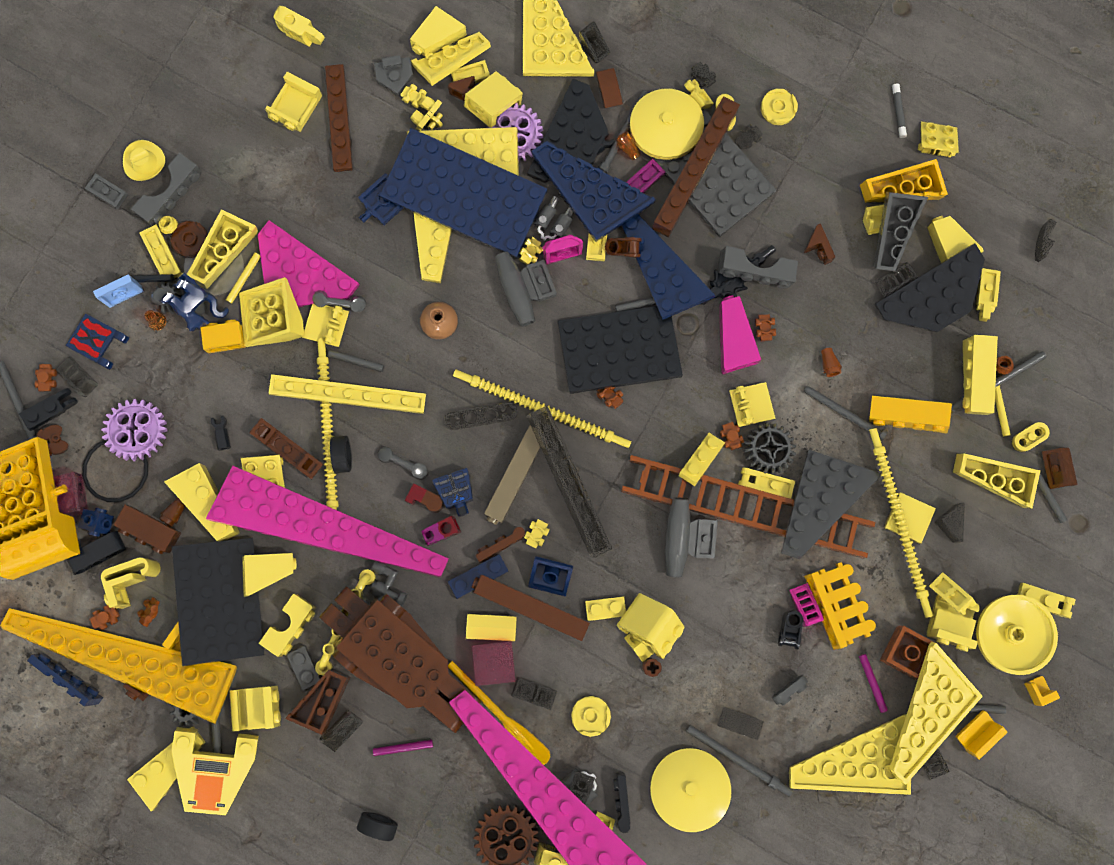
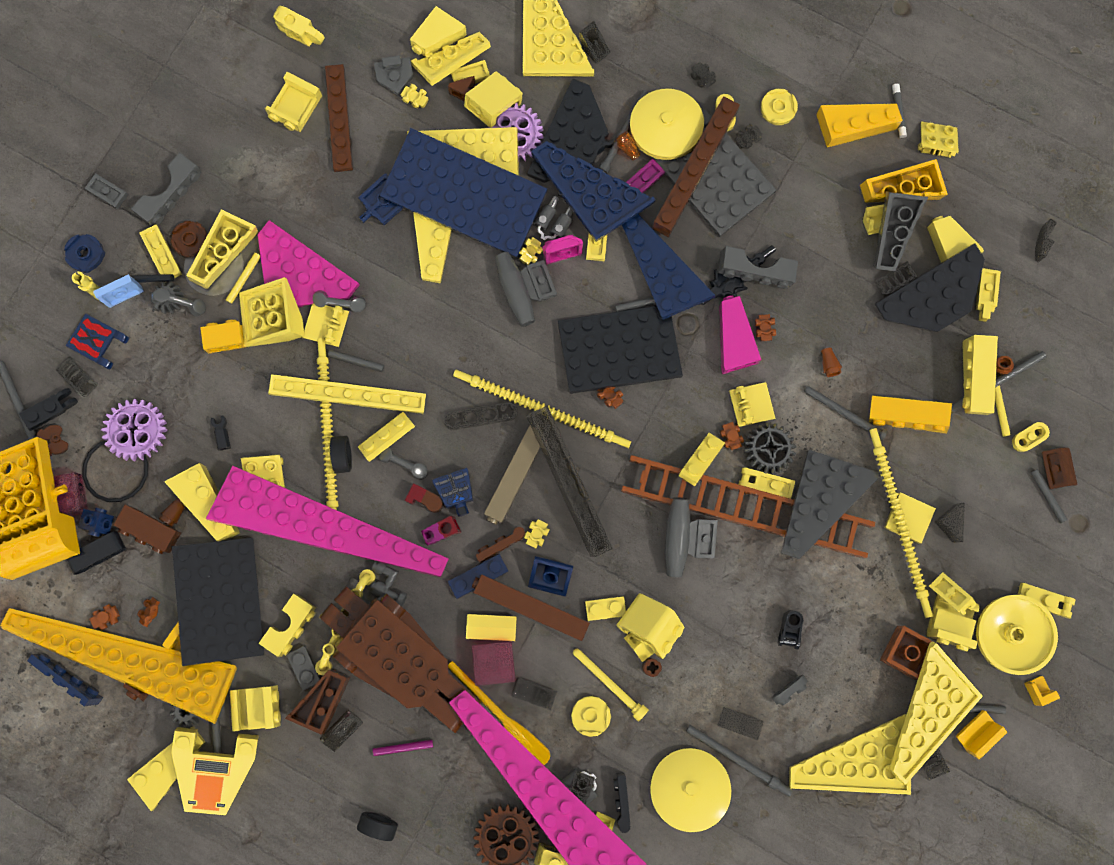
(44, 376): dark orange piece -> none
(85, 283): none -> light yellow pin
(88, 262): none -> dark blue plate
(121, 576): light yellow piece -> none
(143, 160): light yellow hat -> none
(155, 320): clear orange cone -> none
(167, 224): light yellow plate -> none
(190, 300): dark blue animal -> none
(264, 570): light yellow slope -> none
(286, 448): reddish brown slope -> none
(386, 436): none -> light yellow plate
(421, 120): light yellow hips -> none
(438, 328): medium nougat piece -> none
(609, 88): reddish brown slope -> none
(623, 247): reddish brown piece -> none
(637, 709): none -> light yellow piece
(698, 94): light yellow plate -> none
(812, 602): dark pink slope -> none
(819, 241): reddish brown slope -> none
(832, 618): yellow fence -> none
(858, 121): none -> yellow wedge
(873, 683): magenta bar -> none
(1004, 479): light yellow wedge -> none

